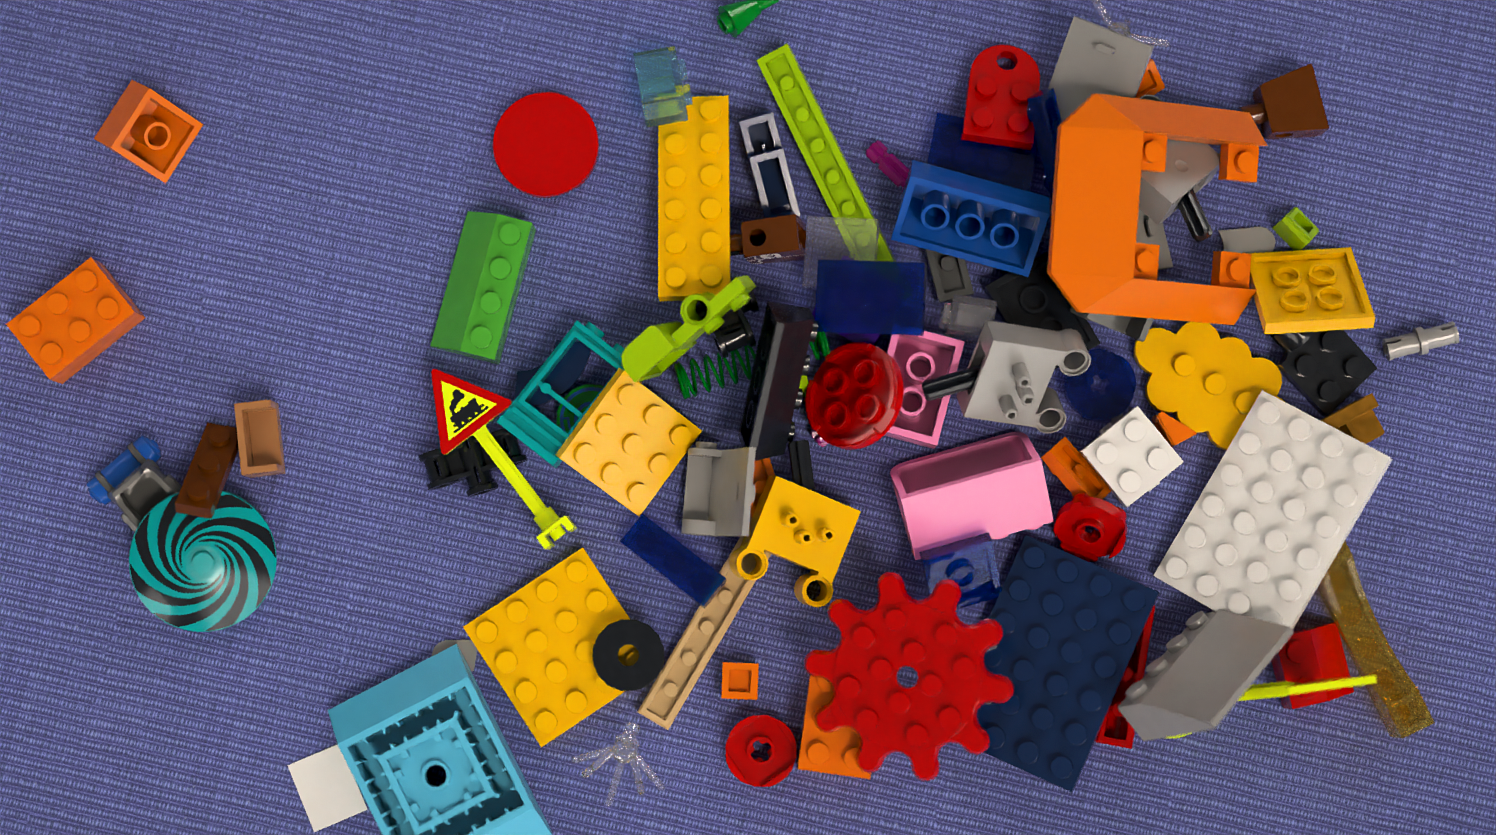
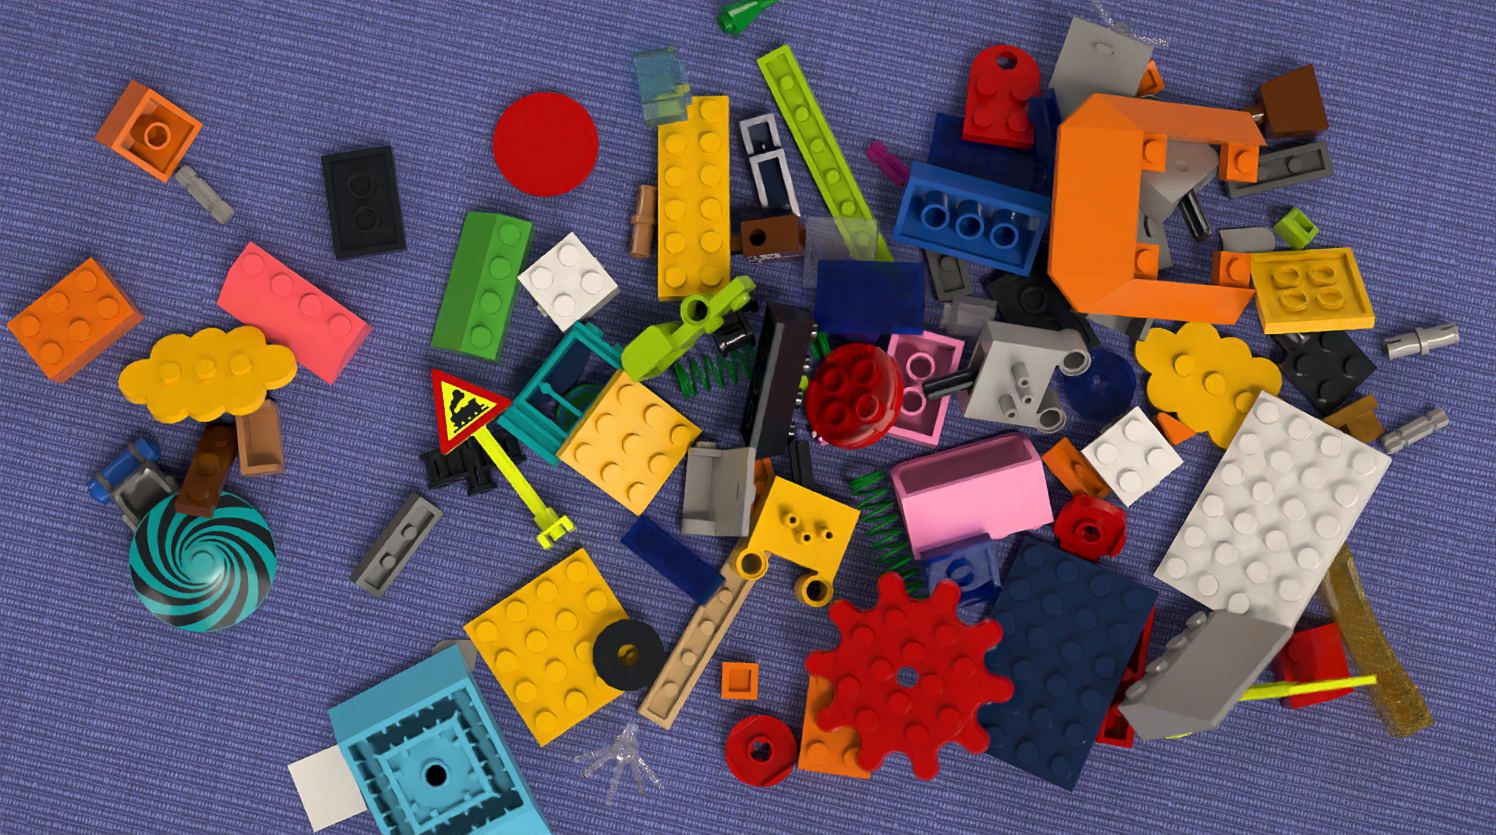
(204, 194): none -> light grey axle
(208, 374): none -> yellow plate
(292, 313): none -> coral slope
(364, 203): none -> black plate
(396, 545): none -> dark grey plate
(569, 284): none -> white brick
(644, 222): none -> medium nougat pin
(861, 483): none -> green piece
(1285, 169): none -> dark grey plate
(1414, 431): none -> light grey axle

